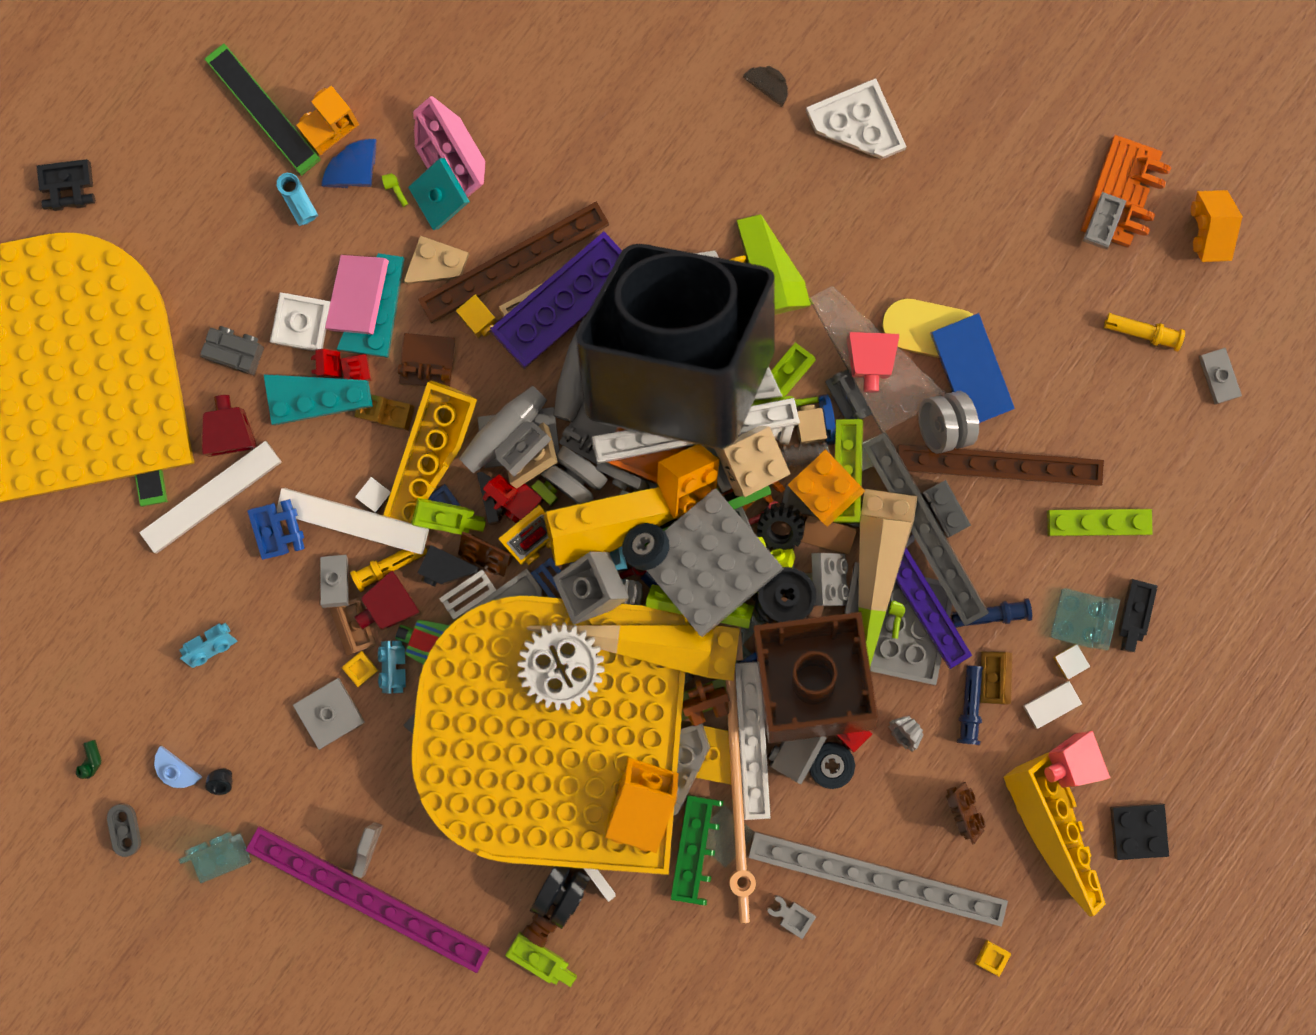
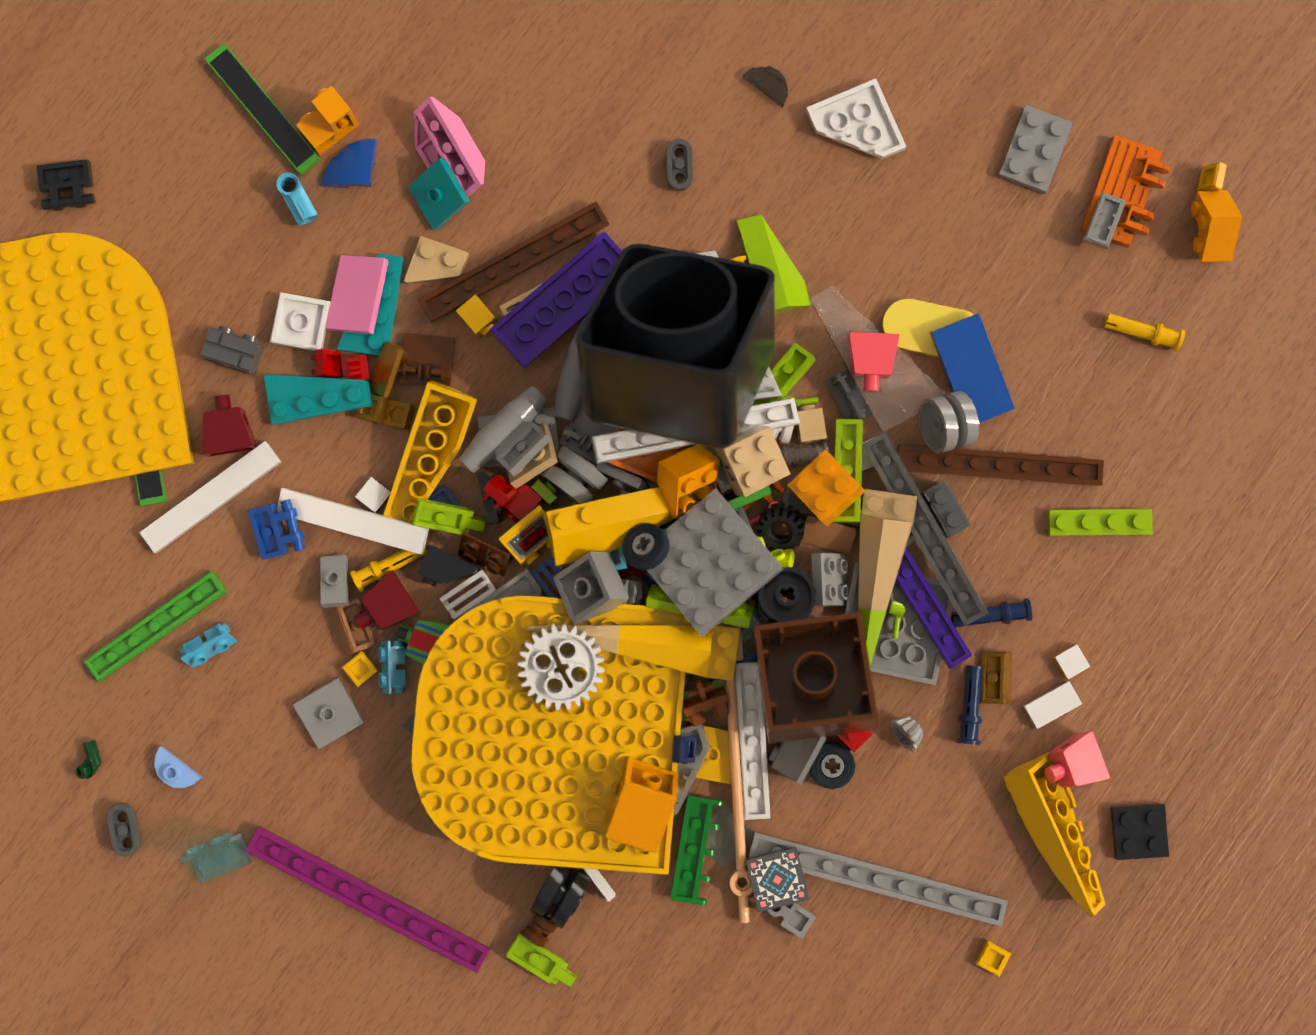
(155, 626): none -> bright green tile
(219, 782): black tile -> none
(366, 849): light grey tile -> none
(386, 369): none -> pearl gold slope
(391, 181): lime hand -> none
(679, 166): none -> dark grey plate
(684, 749): none -> dark blue tile
(777, 879): none -> dark grey tile
(826, 405): blue tile -> none
(973, 823): reddish brown hinge -> none
(1035, 149): none -> light grey plate
(1085, 619): clear light blue bracket -> none
(1136, 613): black hinge -> none
(1212, 177): none -> yellow tile
(1220, 376): light grey plate -> none

